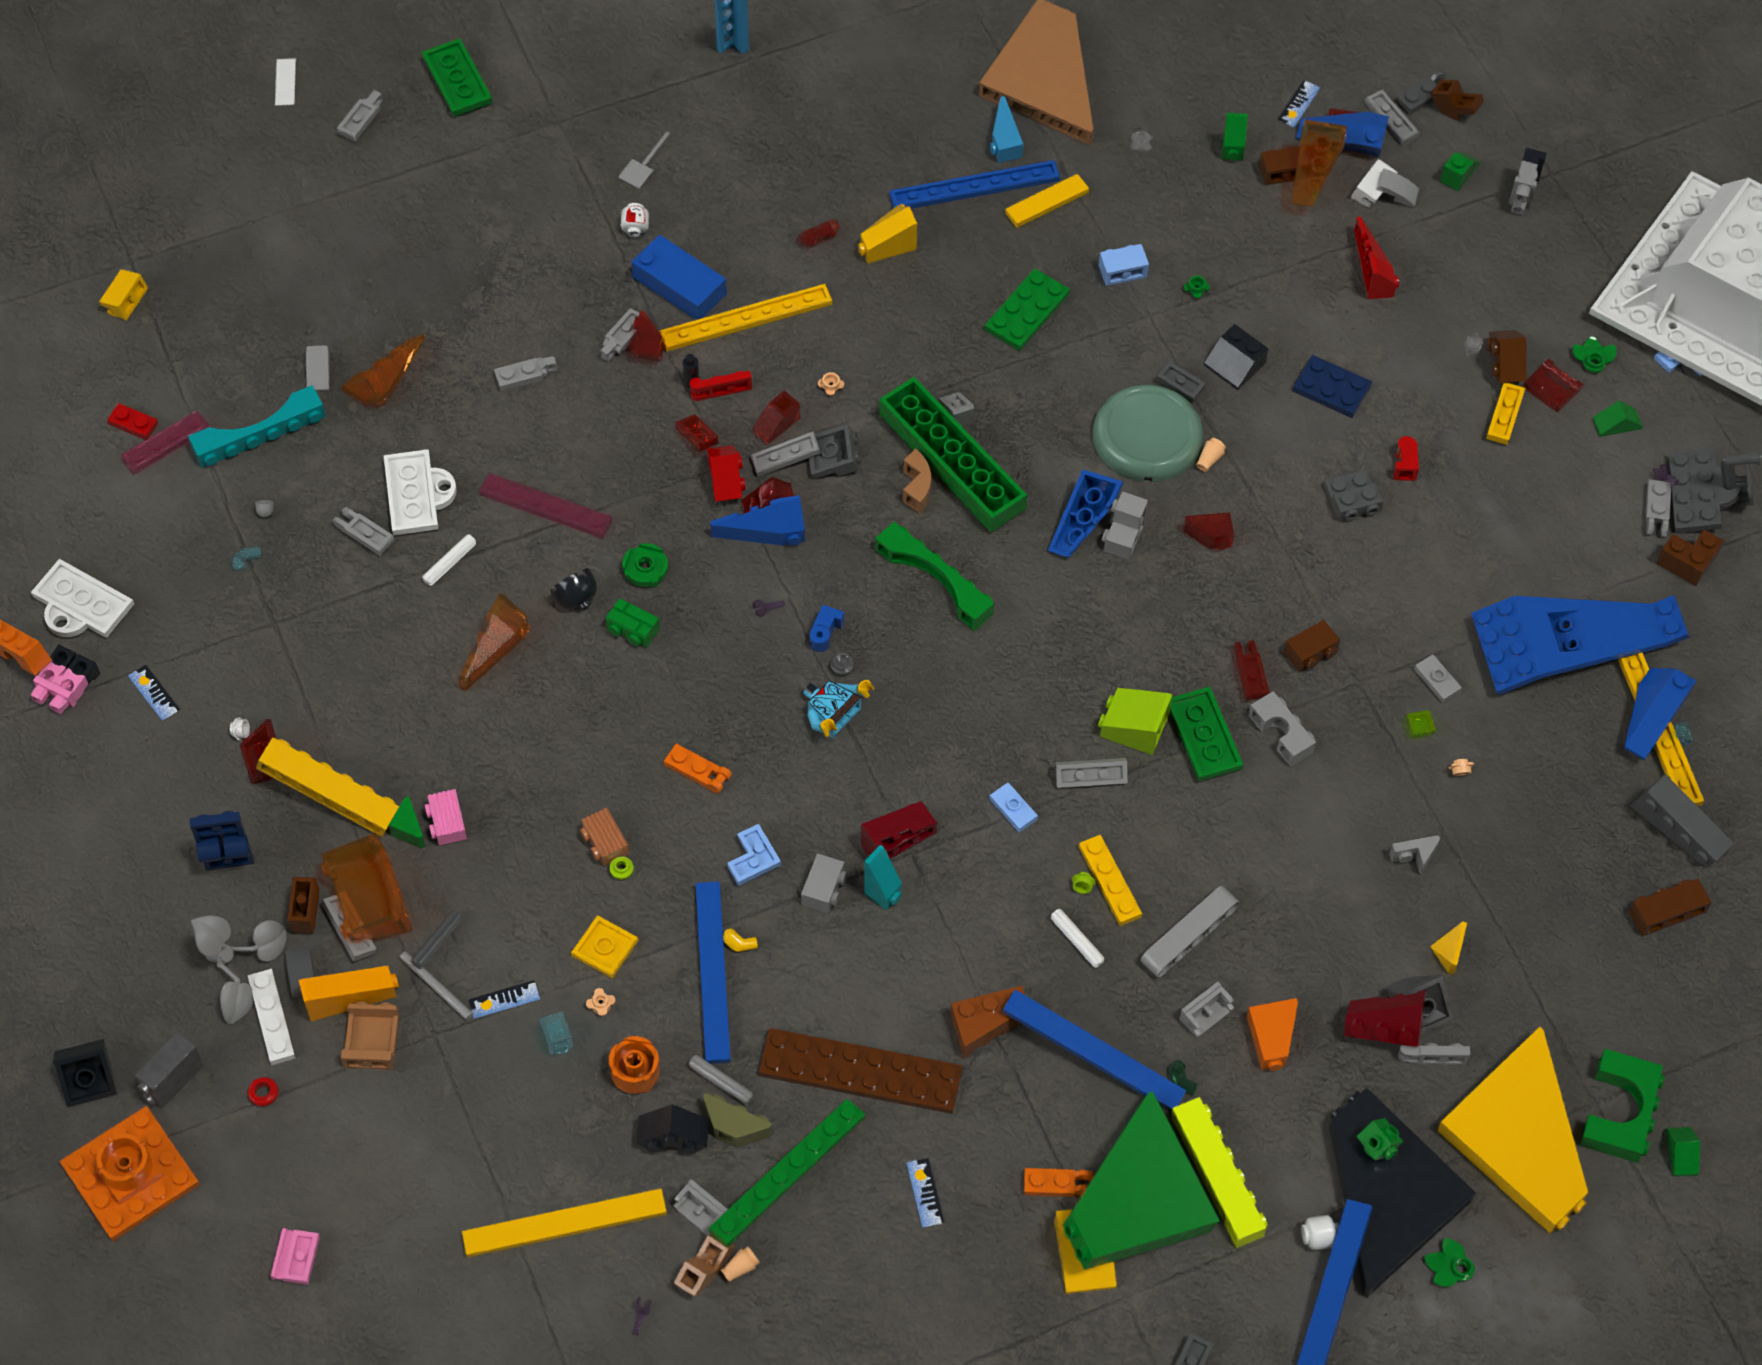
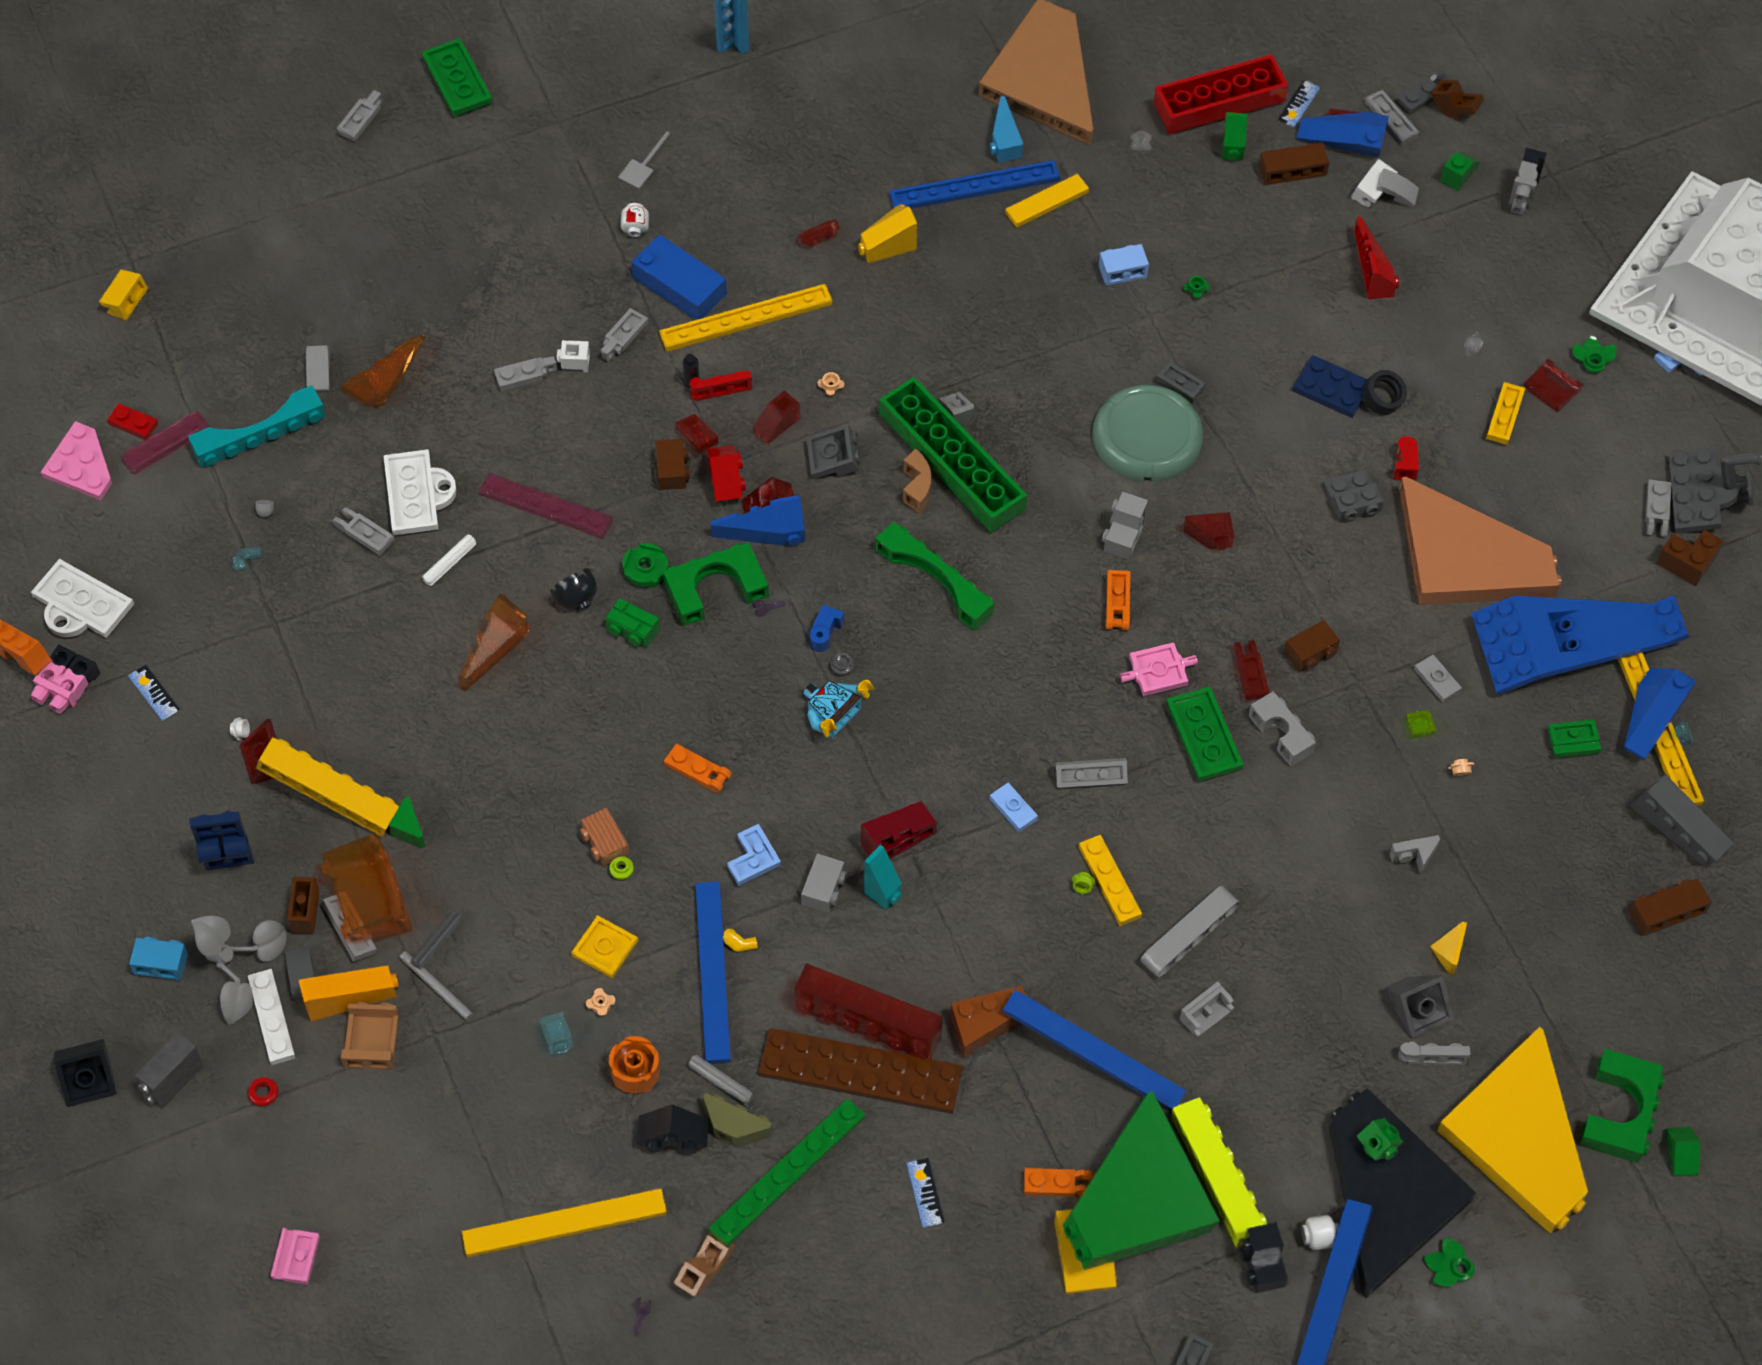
(79, 463): none -> bright pink plate
(129, 1173): orange piece -> none
(158, 958): none -> dark azure brick
(285, 82): white sticker -> none
(447, 817): bright pink brick -> none
(504, 999): sticker -> none
(574, 355): none -> white brick
(648, 340): clear red slope -> none
(671, 465): none -> reddish brown brick
(698, 1206): light grey hinge -> none
(734, 562): none -> green arch
(740, 1264): light nougat cone -> none
(785, 454): light grey tile -> none
(867, 1012): none -> clear red brick
(1027, 309): green plate -> none
(1077, 938): white axle -> none
(1087, 506): blue wedge -> none
(1118, 599): none -> orange plate
(1135, 718): lime slope -> none
(1158, 669): none -> bright pink plate
(1178, 1077): clear green arm -> none
(1211, 453): light nougat cone -> none
(1213, 93): none -> red brick
(1236, 357): slope -> none
(1262, 1252): none -> black brick
(1272, 1031): orange slope -> none
(1317, 155): clear orange wedge -> none
(1387, 1019): dark red wedge -> none
(1397, 385): none -> black tyre
(1469, 555): none -> nougat slope
(1509, 354): reddish brown brick -> none
(1574, 738): none -> green plate
(1617, 419): green slope -> none
(1662, 474): clear purple hand -> none

